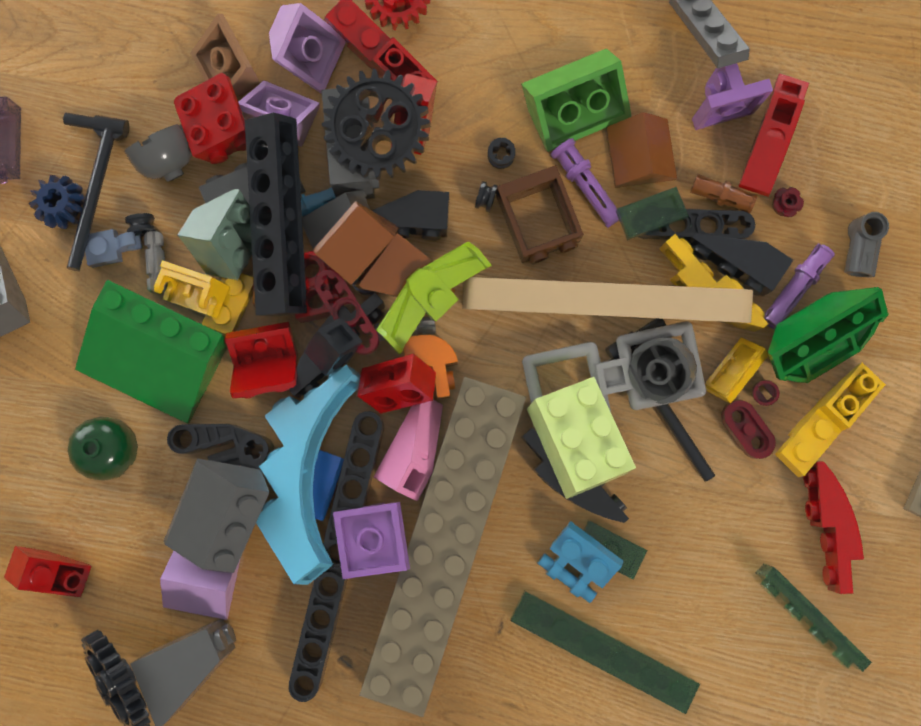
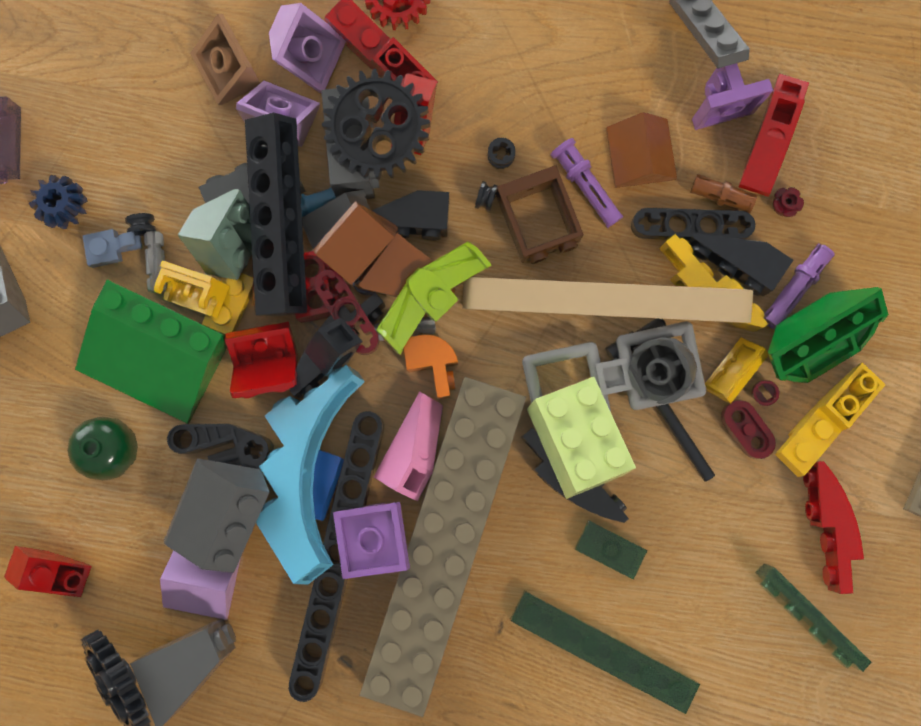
(108, 130): black bar -> none
(161, 154): dark grey cylinder -> none
(212, 119): red bracket -> none
(397, 383): red brick -> none
(578, 98): bright green slope -> none
(586, 556): dark azure plate -> none
(651, 213): clear green plate -> none
(865, 248): dark grey piece -> none

